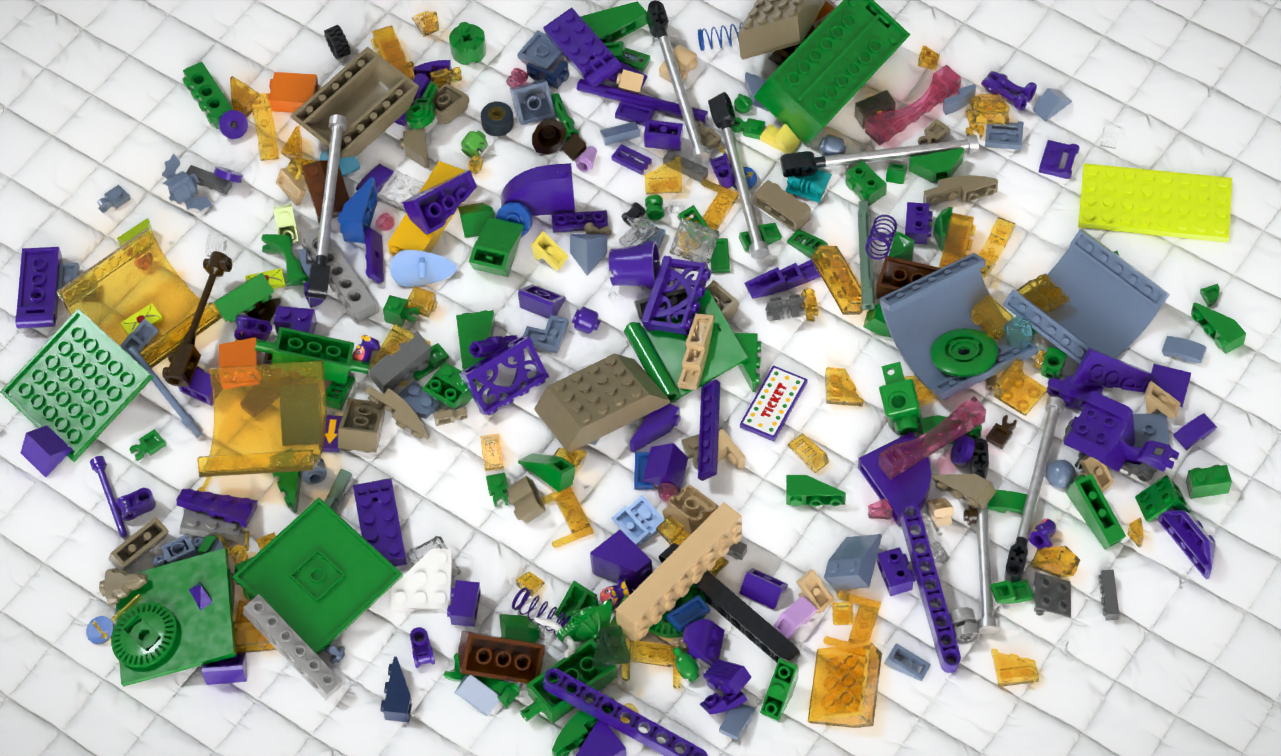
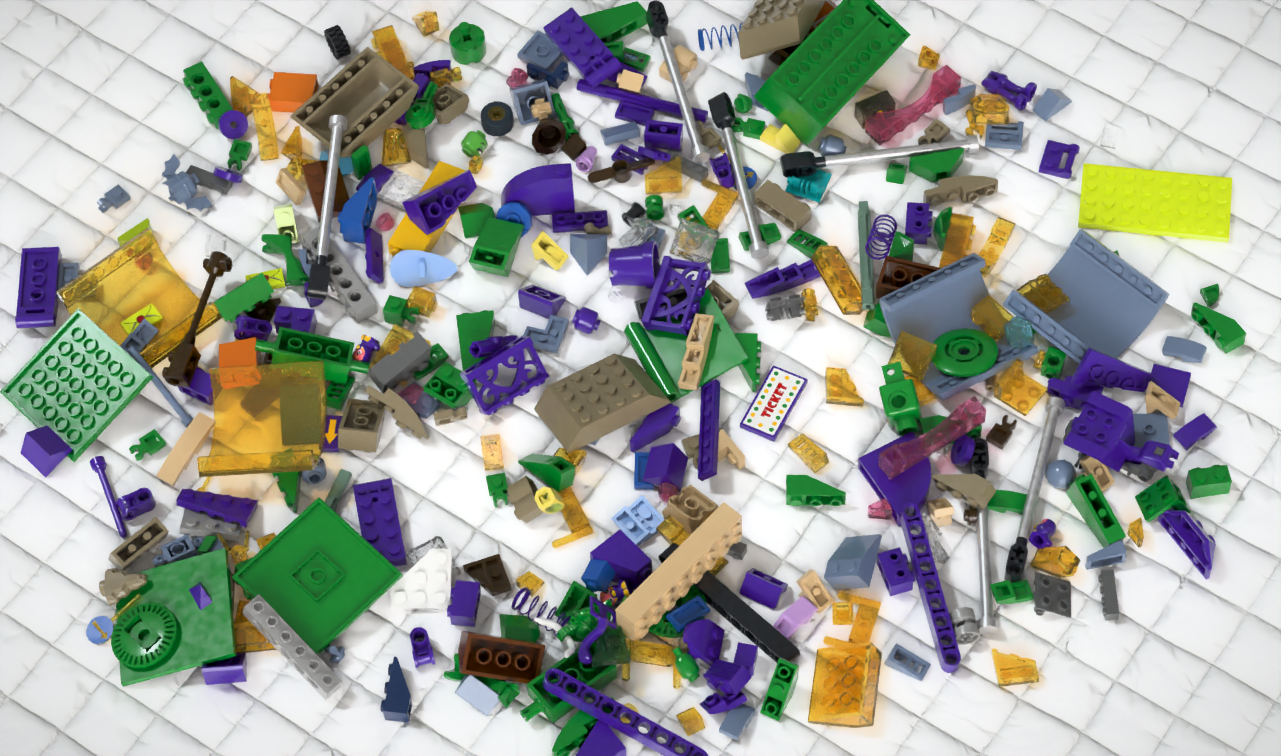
(185, 448): none -> tan slope
(239, 151): none -> green plate
(361, 162): none -> green tile
(394, 148): none -> clear yellow wing
(411, 393): none -> clear pink slope
(490, 574): none -> dark brown wing
(541, 109): none -> tan gear
(549, 500): none -> light yellow rock
(584, 653): none -> dark purple piece
(598, 575): none -> blue brick
(611, 172): none -> dark brown piece
(654, 153): none -> dark purple tile
(690, 721): none -> clear yellow slope
(747, 656): none -> dark purple brick
(865, 183): green brick -> none
(913, 354): none -> clear yellow slope
(1107, 556): none -> sand blue slope

